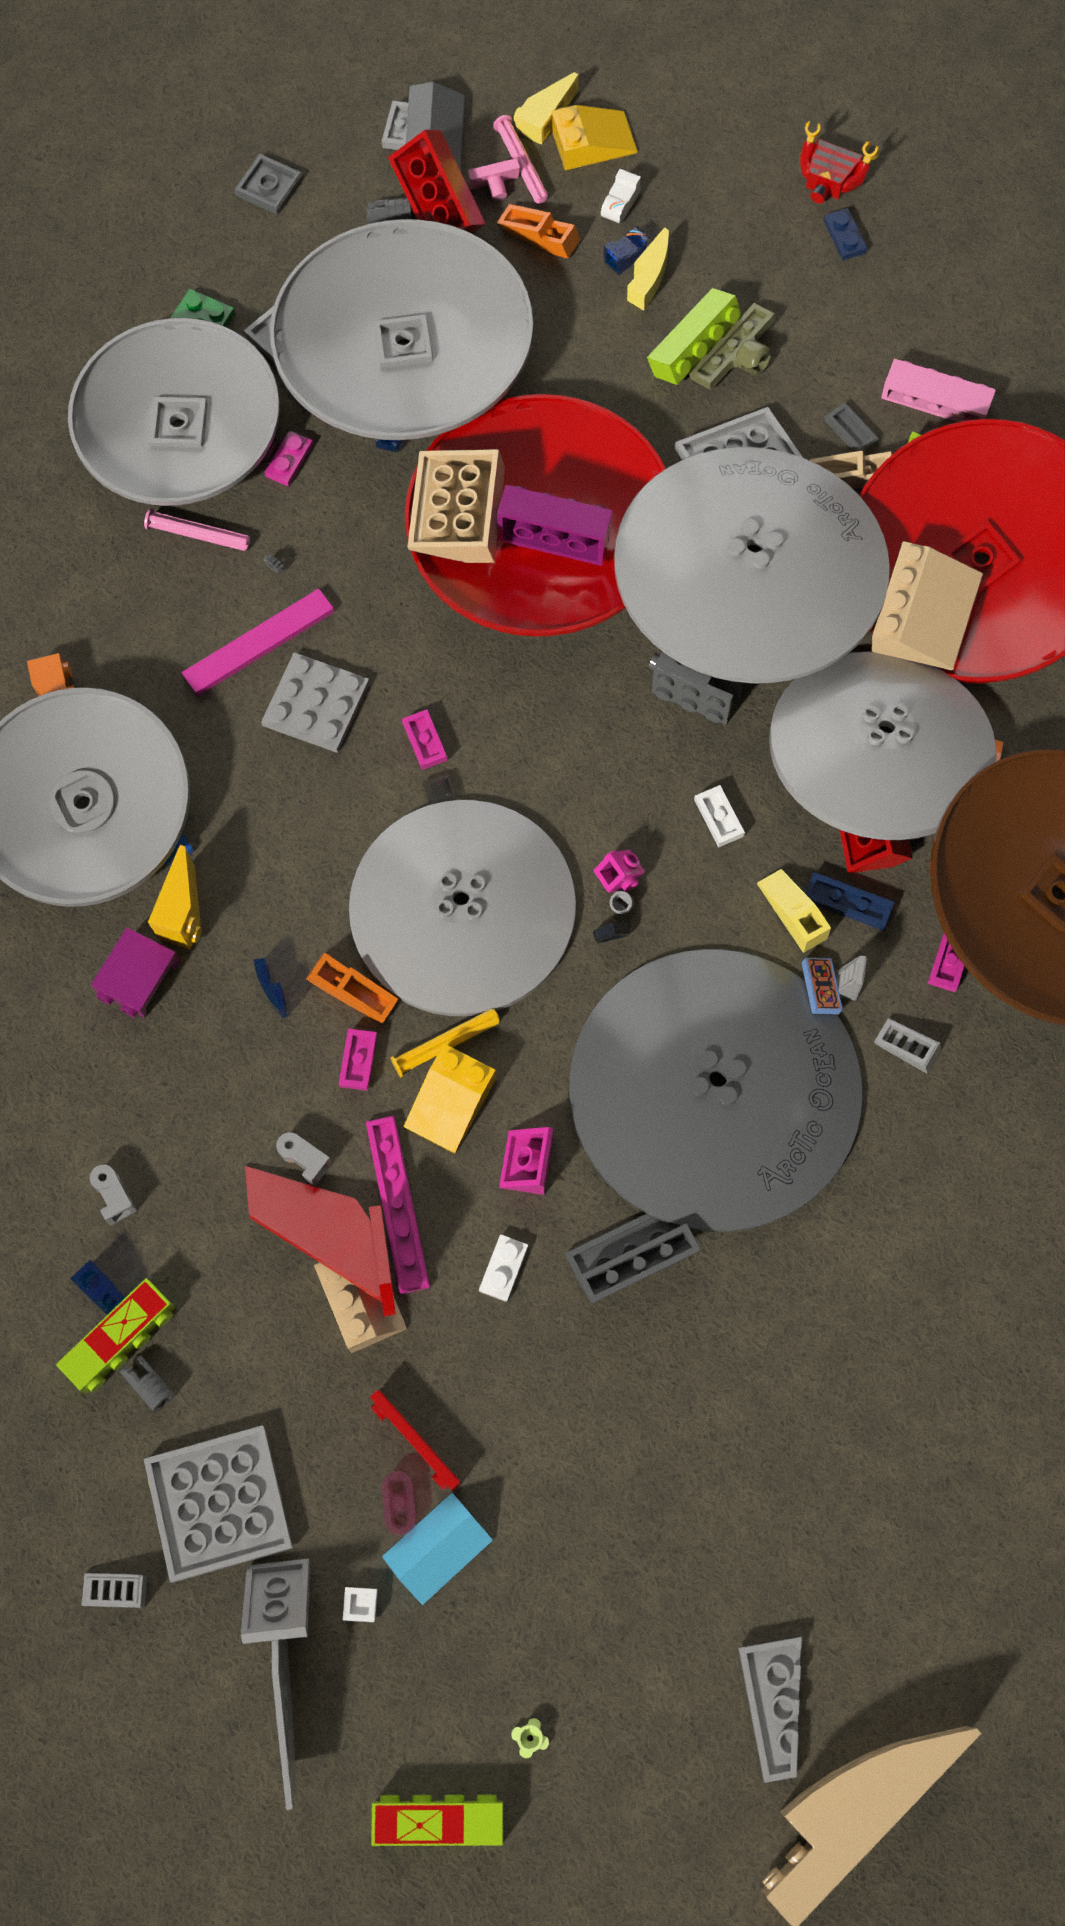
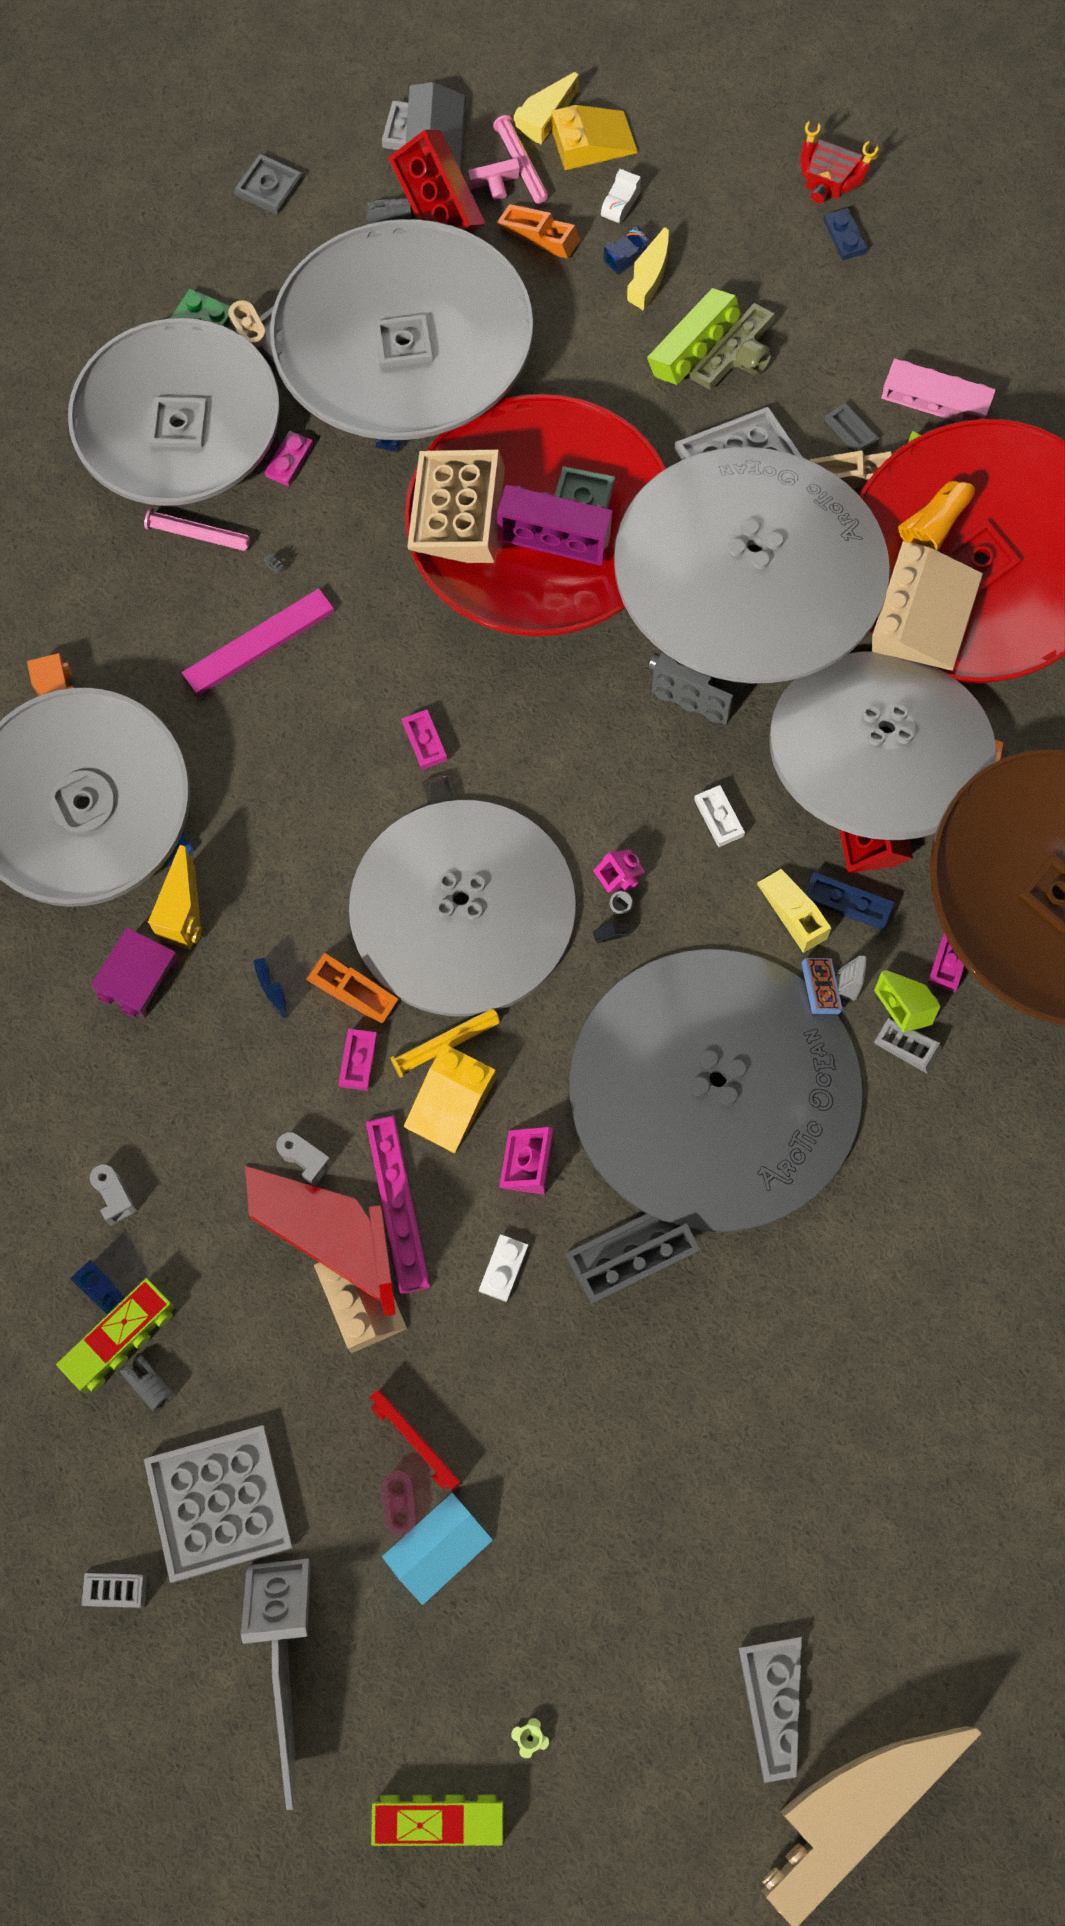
(249, 325): none -> tan plate
(315, 702): light grey plate -> none
(360, 1604): white plate -> none
(585, 487): none -> sand green tile
(907, 1001): none -> lime slope
(934, 521): none -> light orange piece

